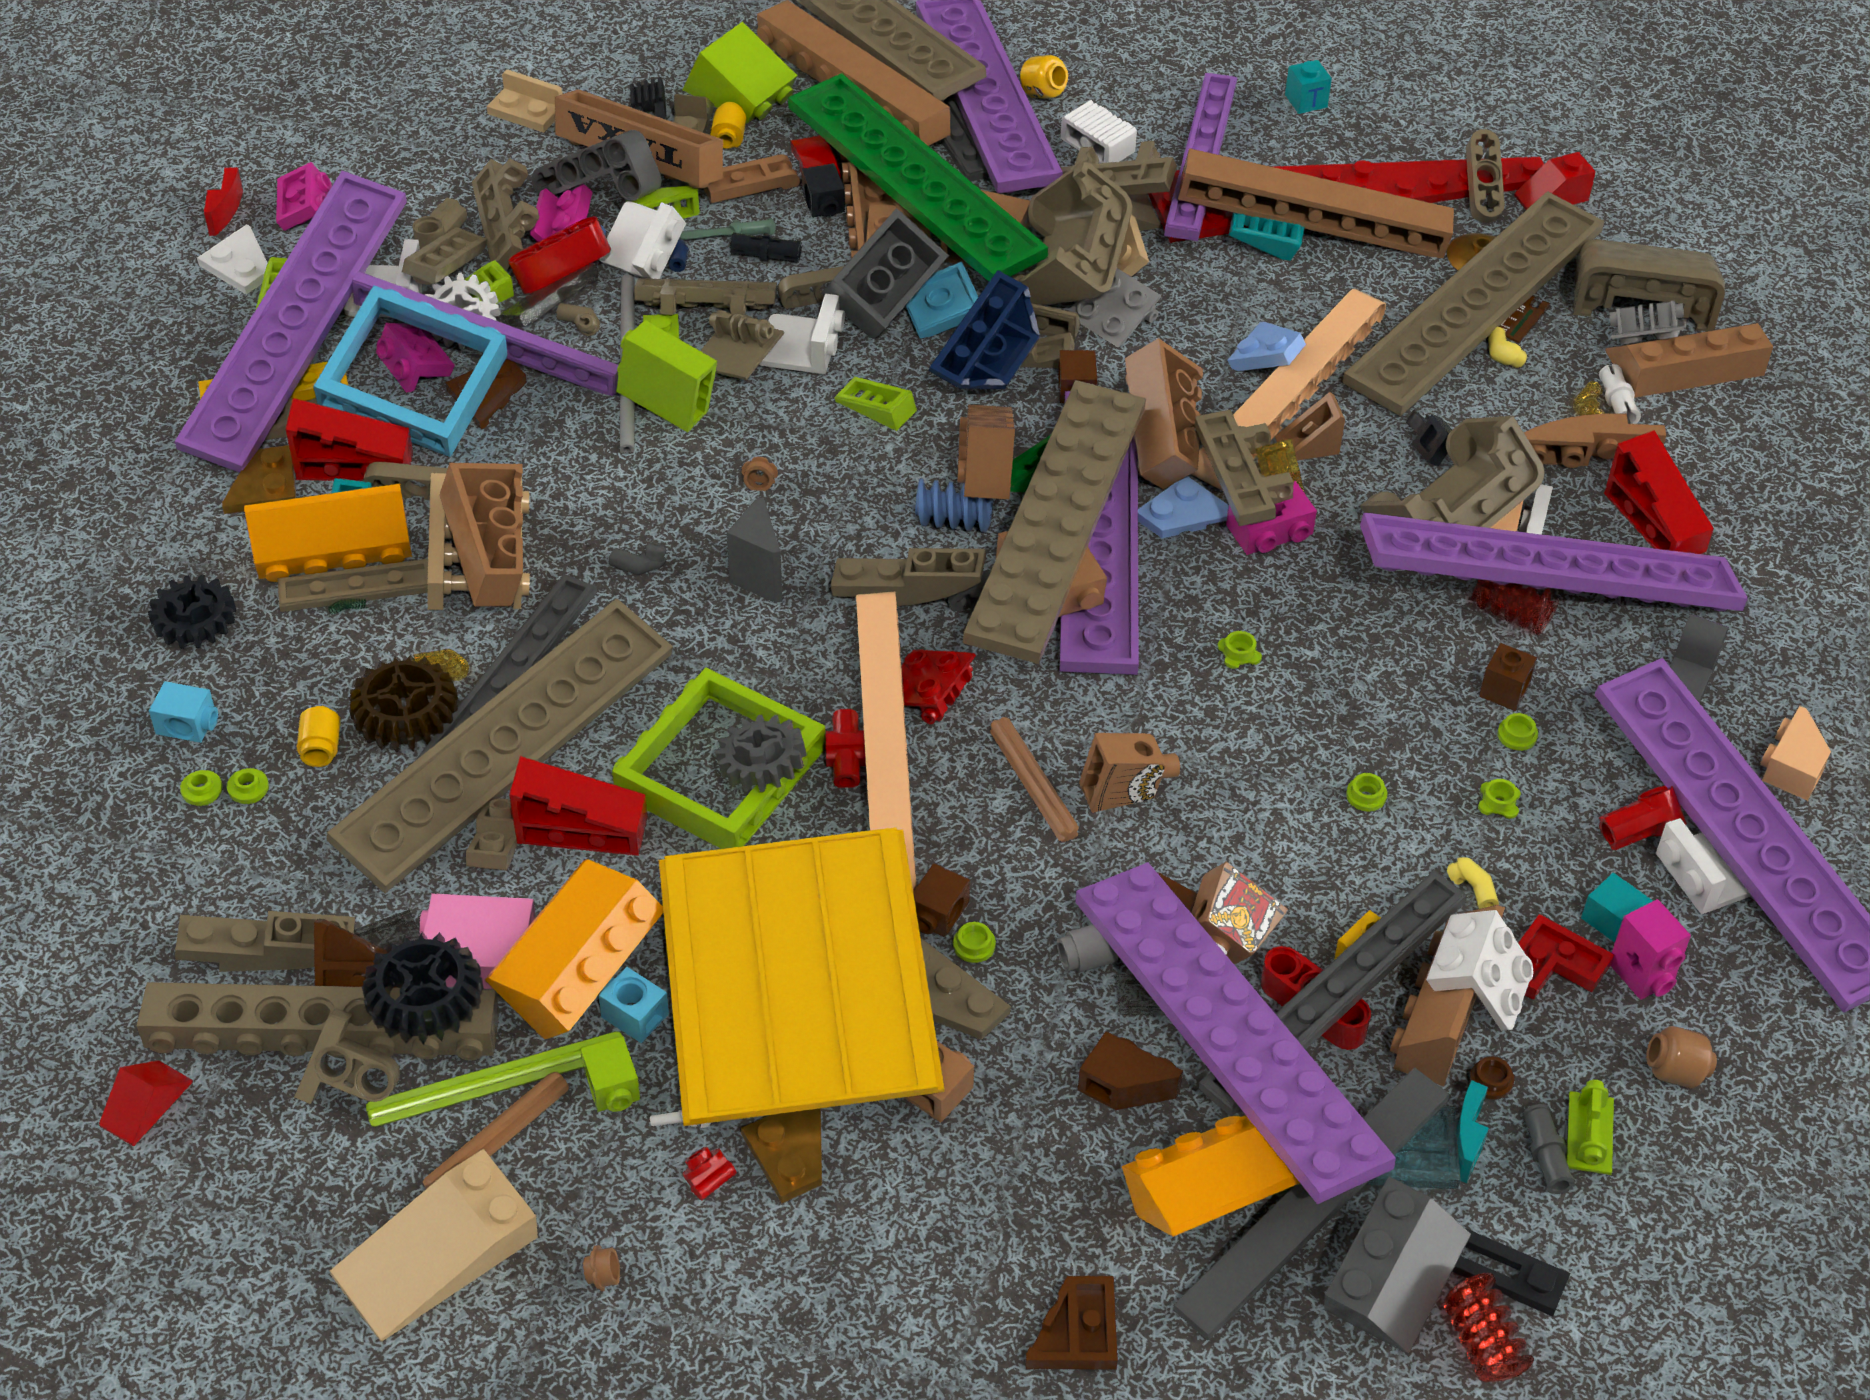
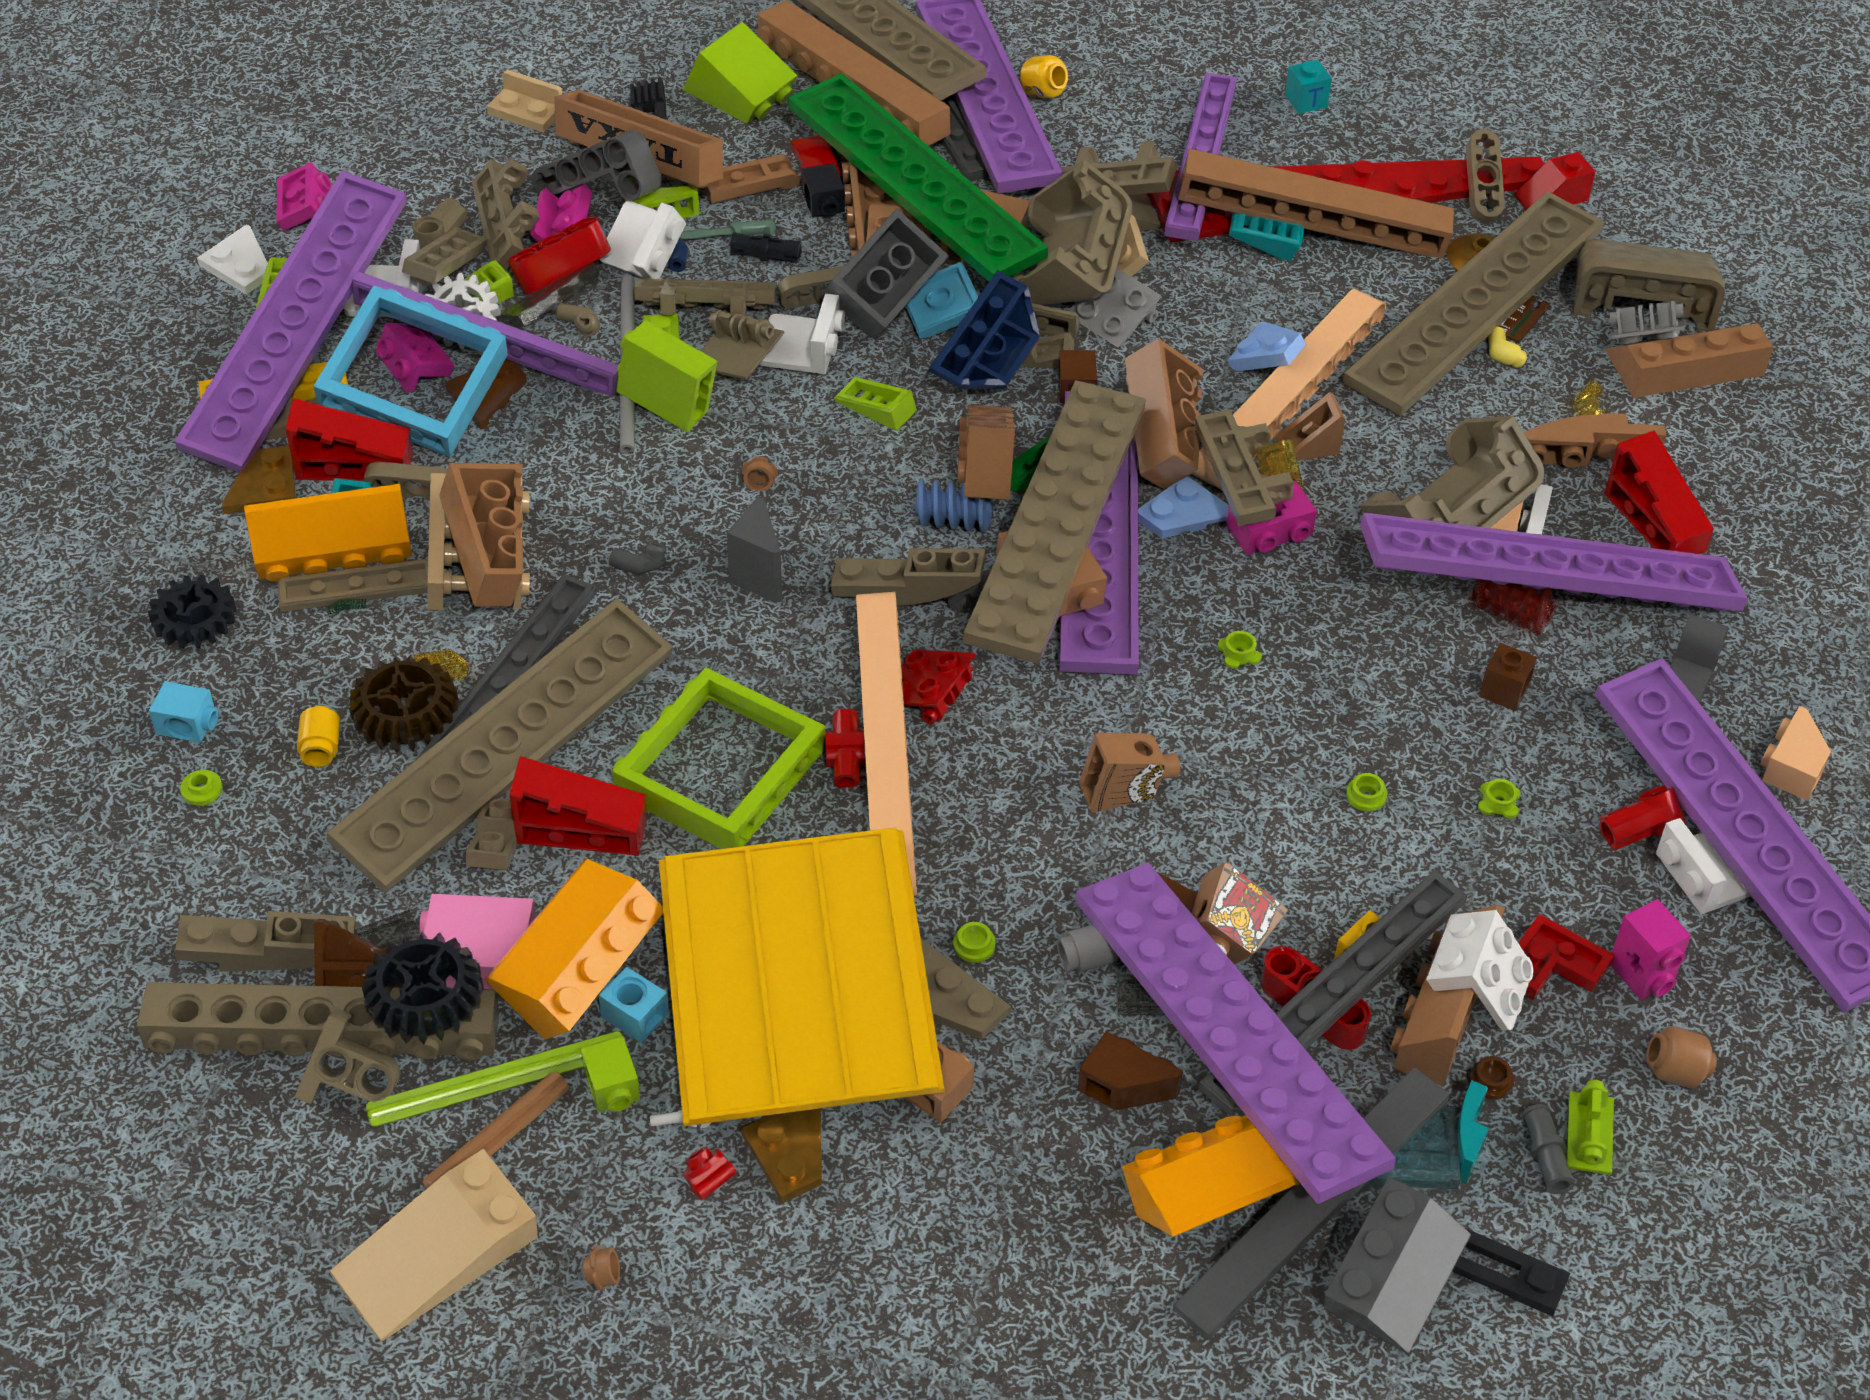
(140, 1098): red slope -> none
(223, 203): red slope -> none
(247, 793): lime plate -> none
(693, 111): dark tan slope -> none
(729, 124): yellow brick -> none
(760, 753): dark grey gear -> none
(940, 900): reddish brown brick -> none
(1034, 779): medium nougat axle -> none
(1078, 1328): reddish brown wing -> none
(1102, 130): white brick -> none
(1430, 437): black plate -> none
(1477, 877): light yellow arm -> none
(1484, 1329): clear red piece -> none
(1518, 732): lime plate -> none
(1610, 904): teal brick -> none
(1619, 393): white pin -> none

